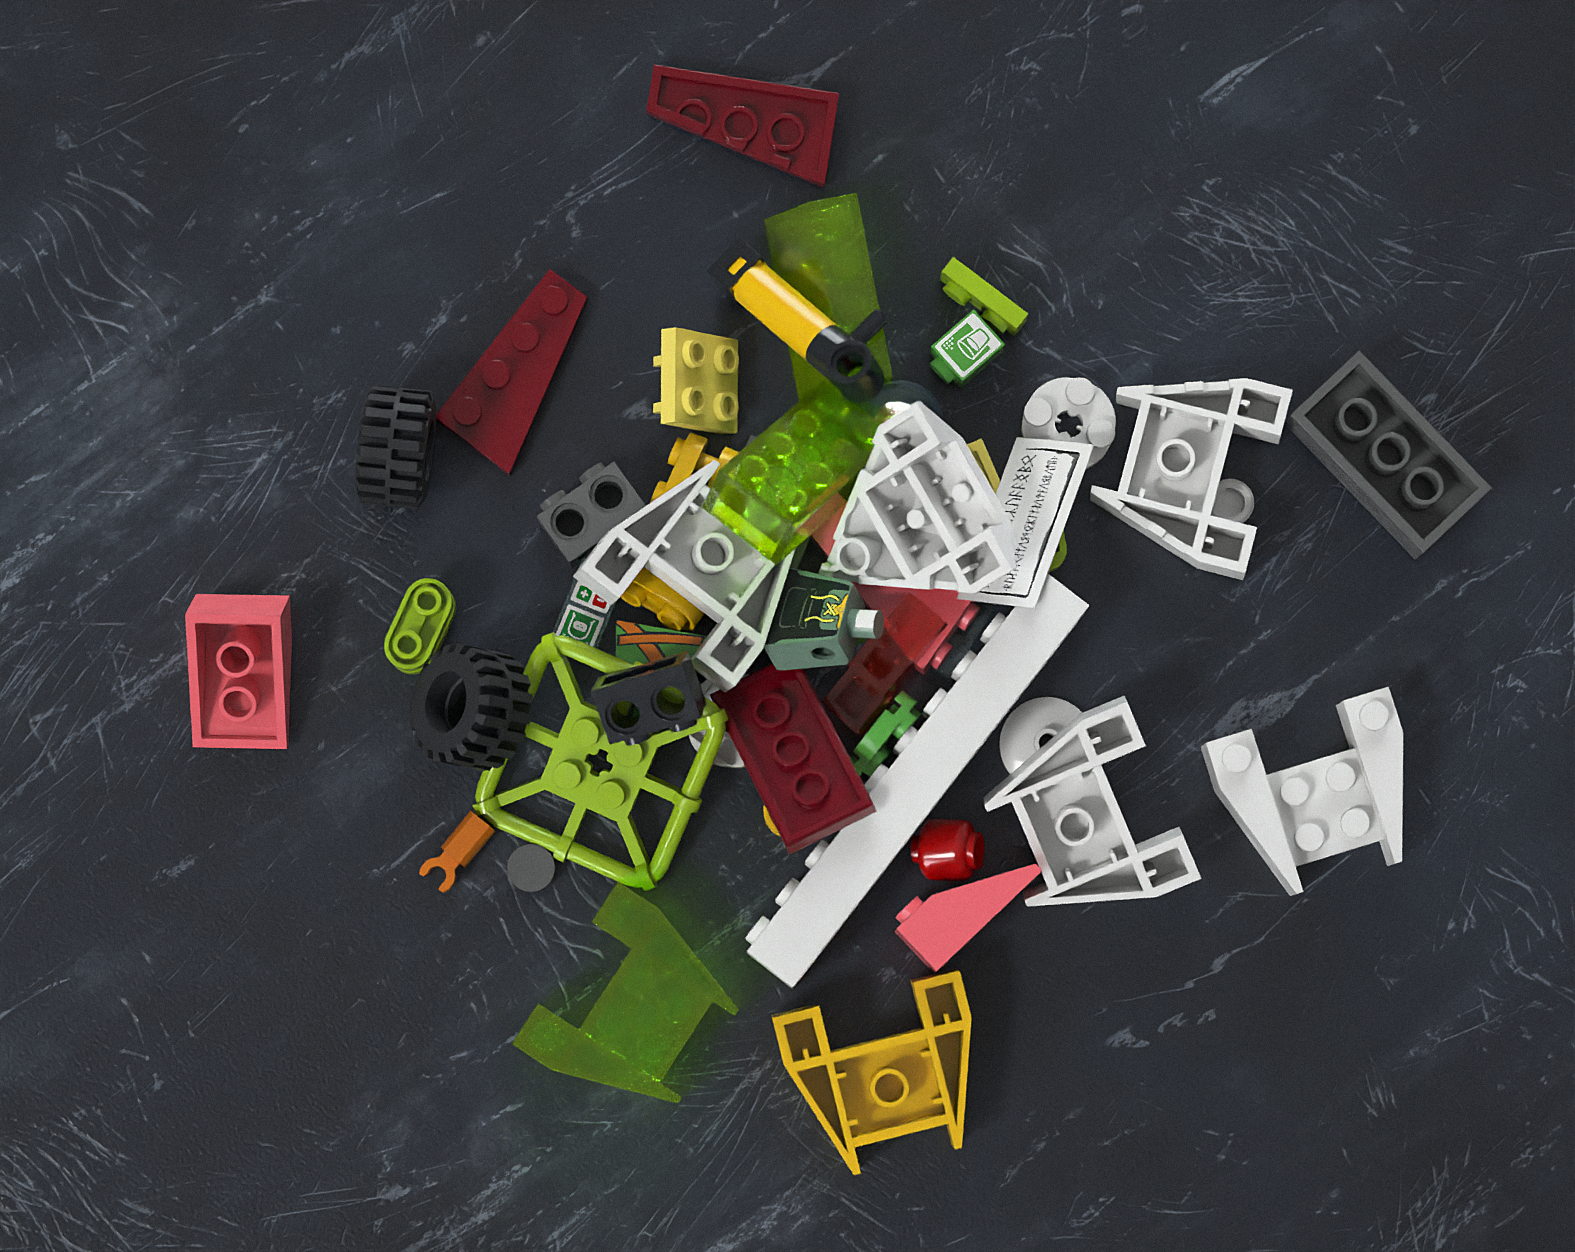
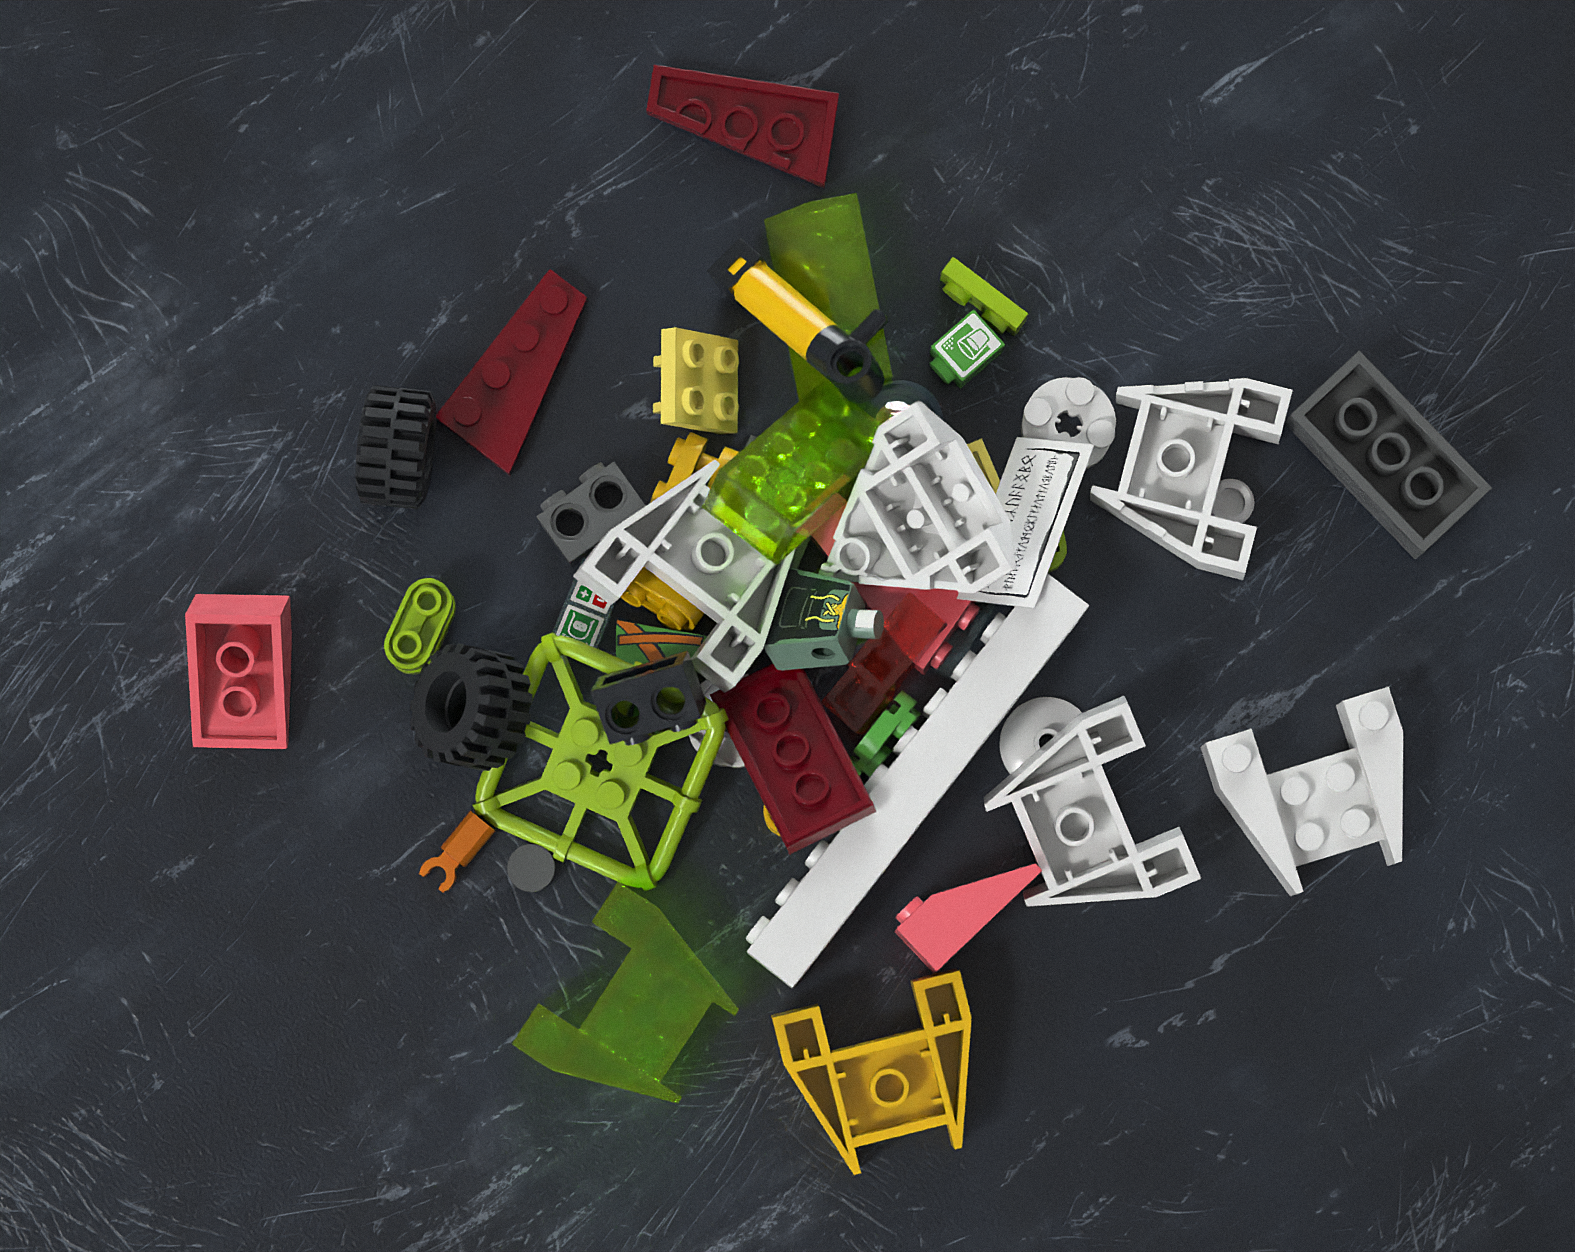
(948, 849): red head -> none

